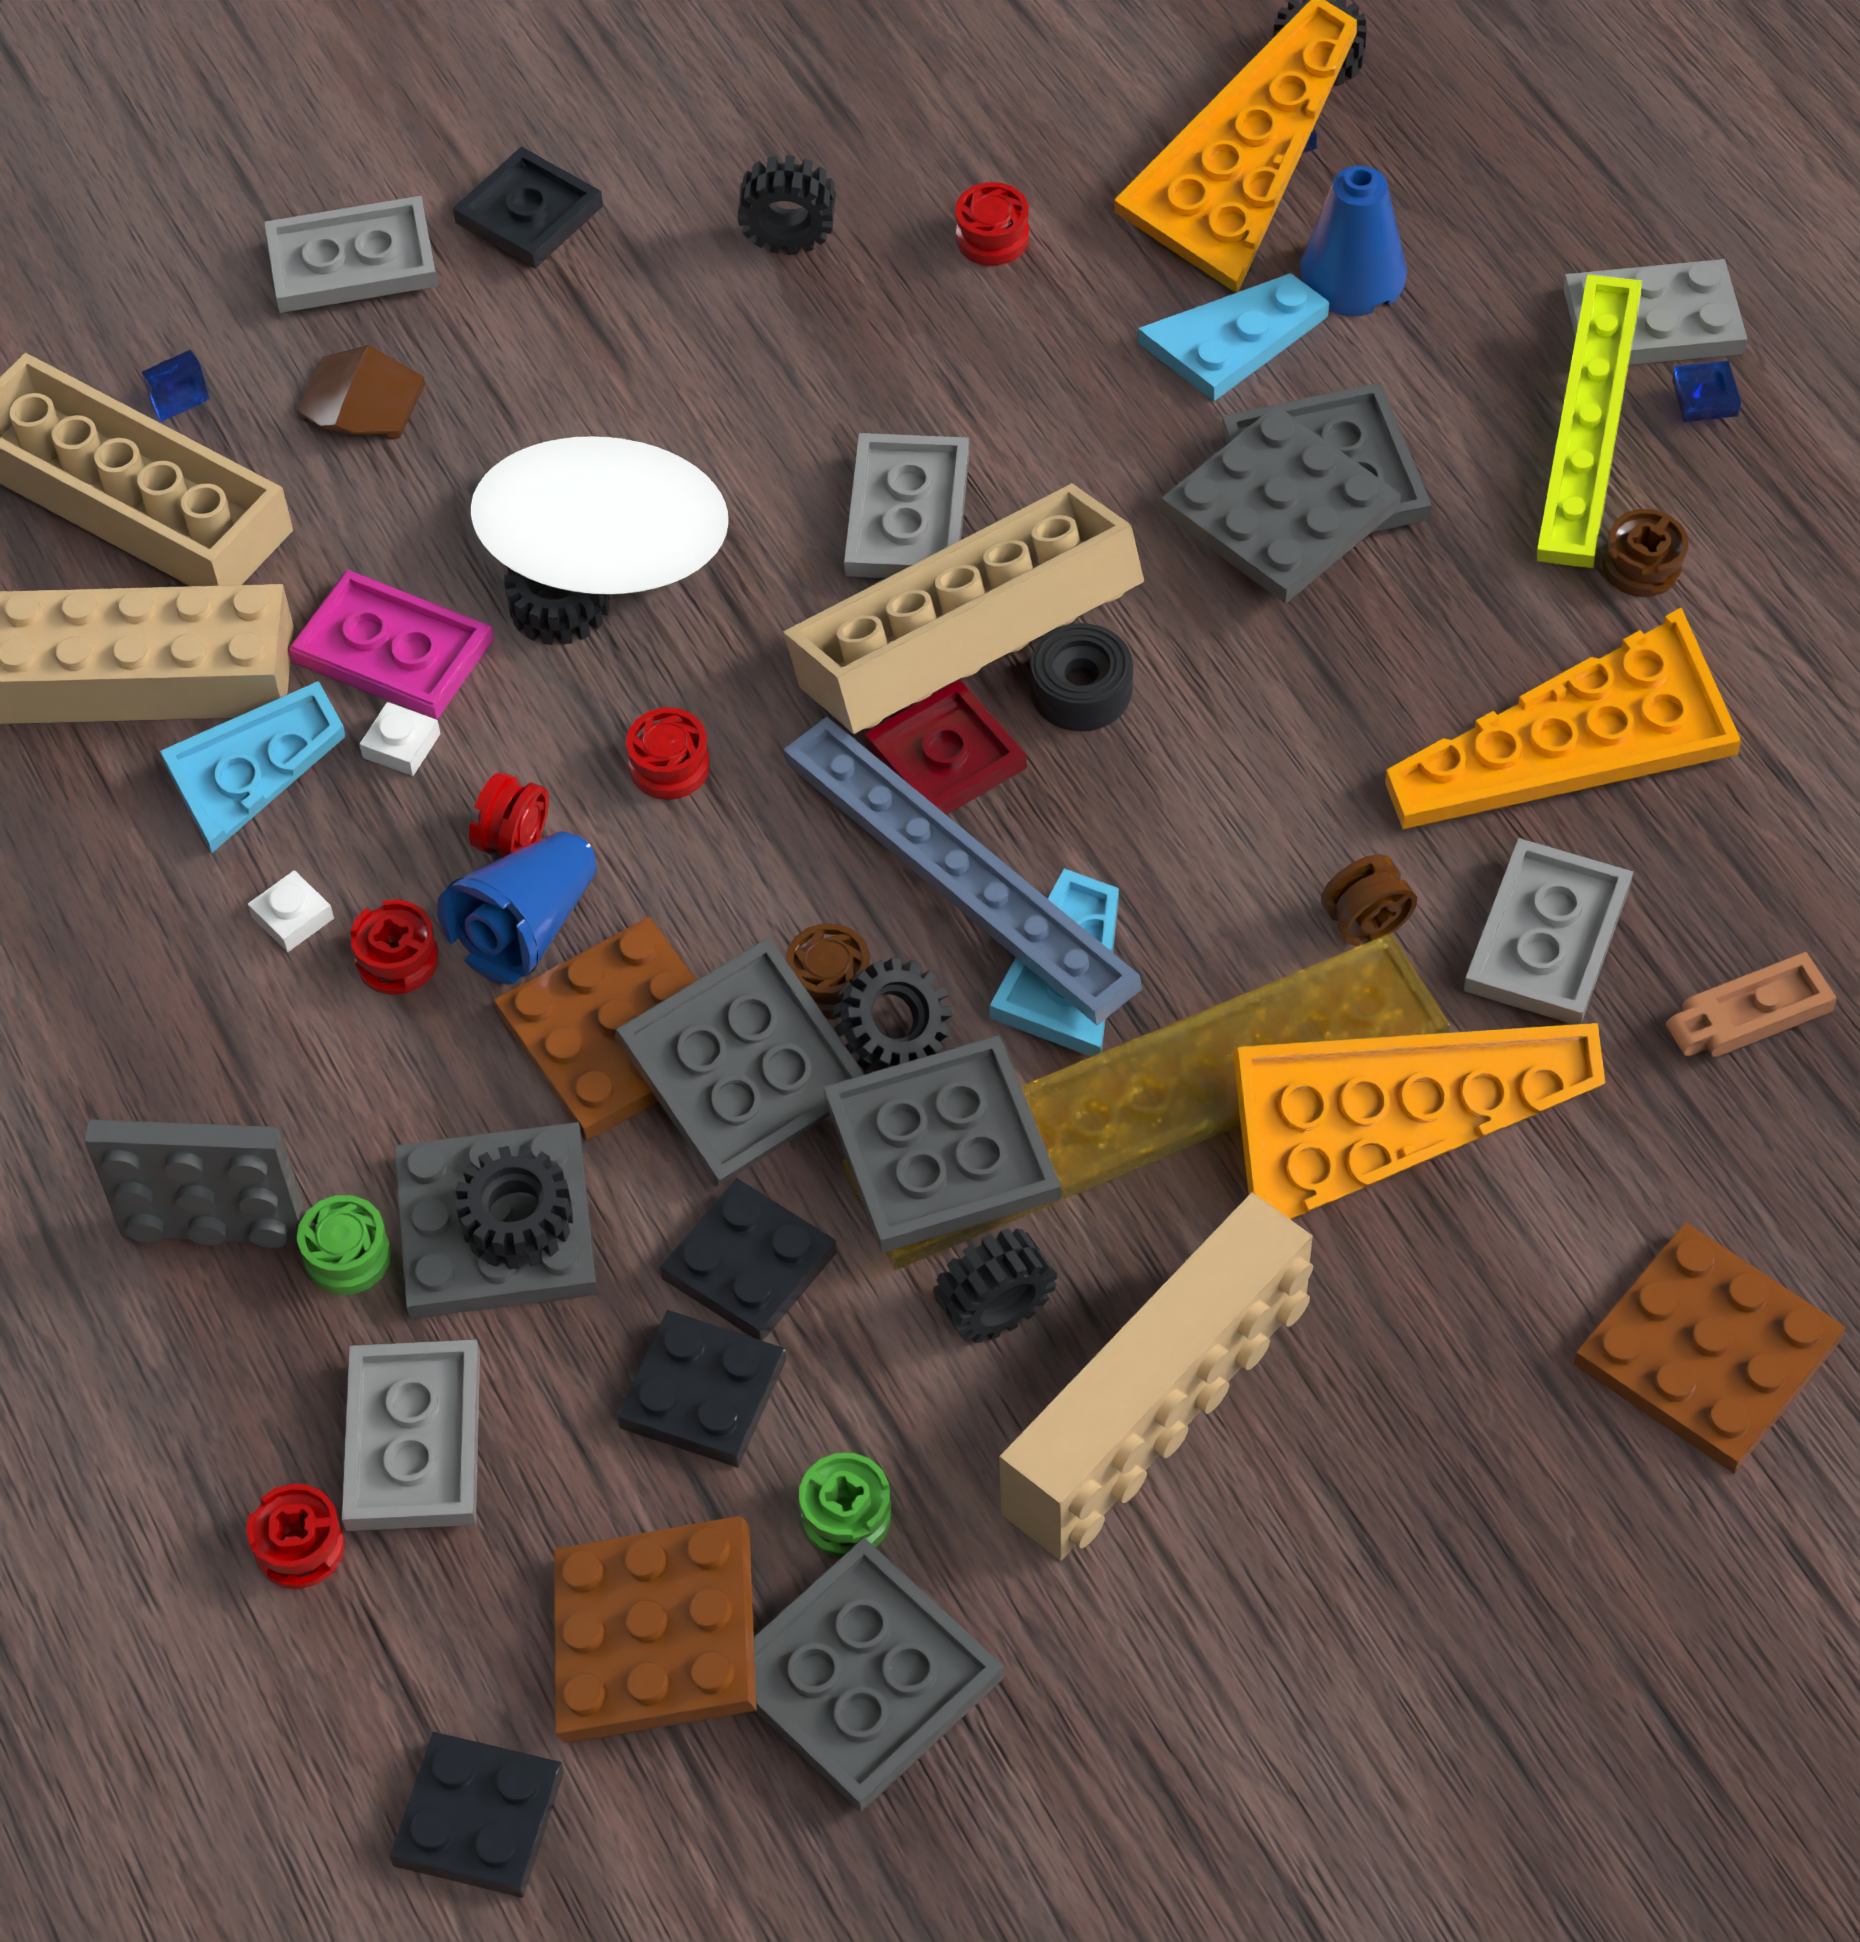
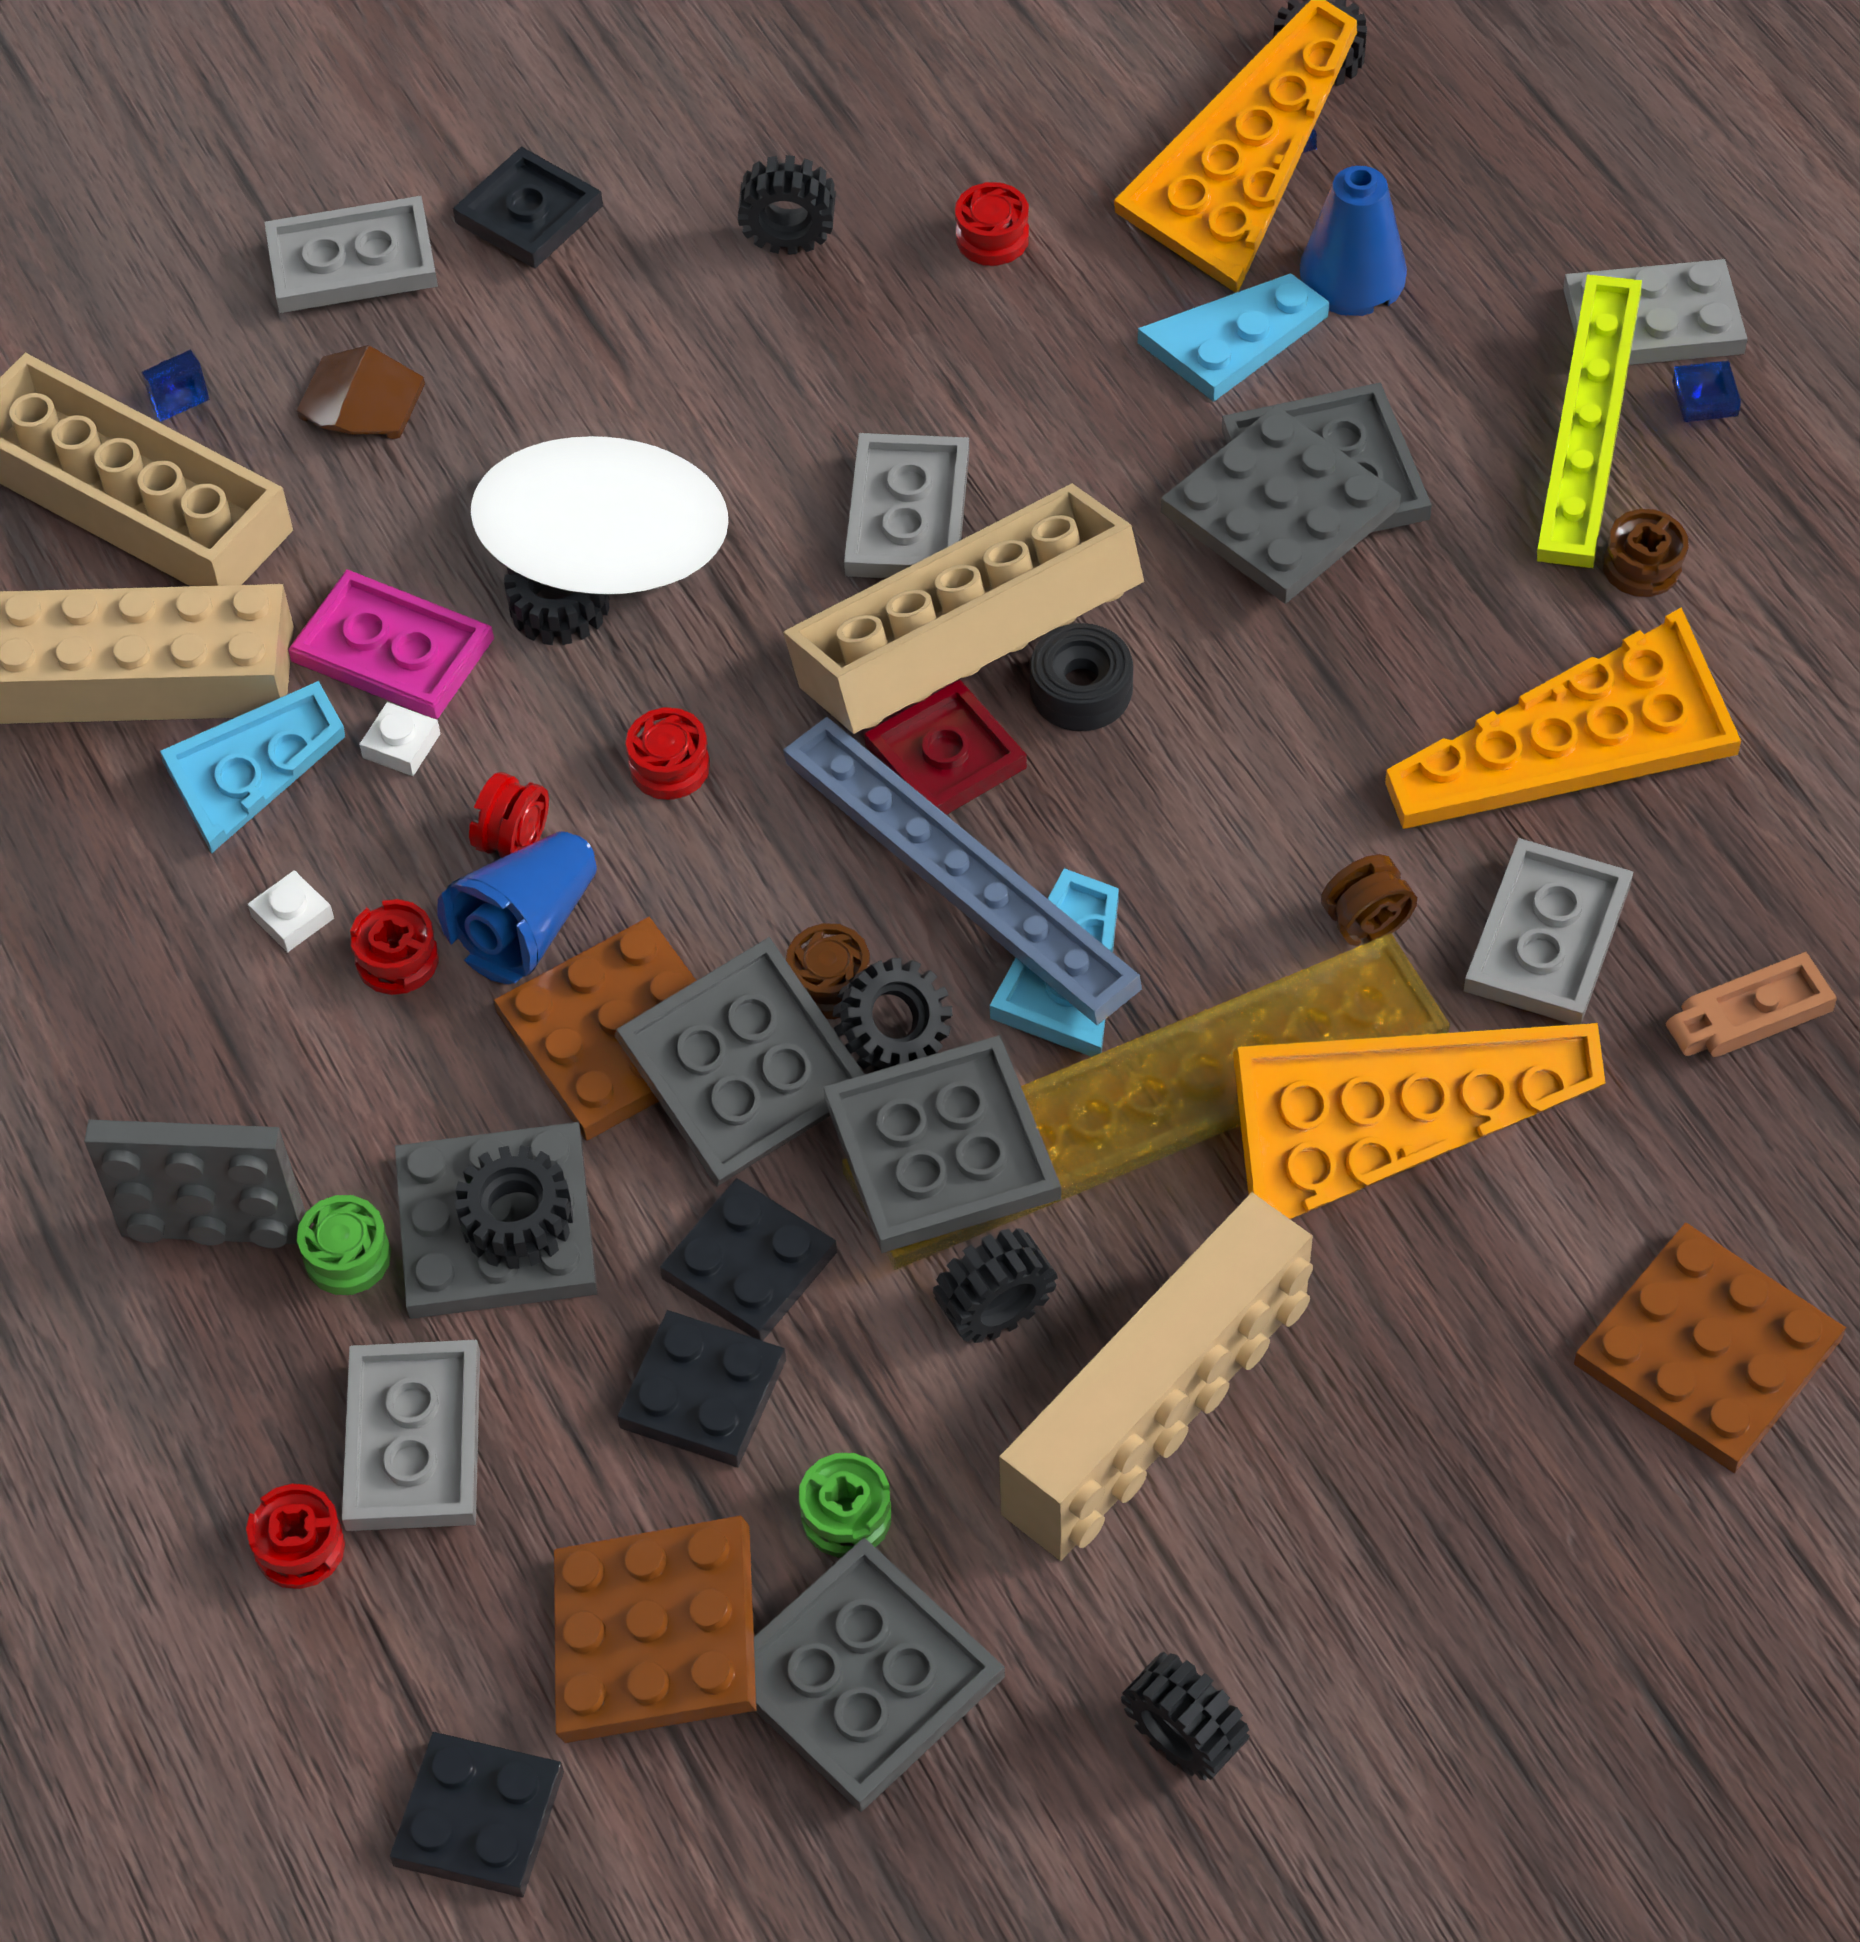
(1185, 1716): none -> black tyre

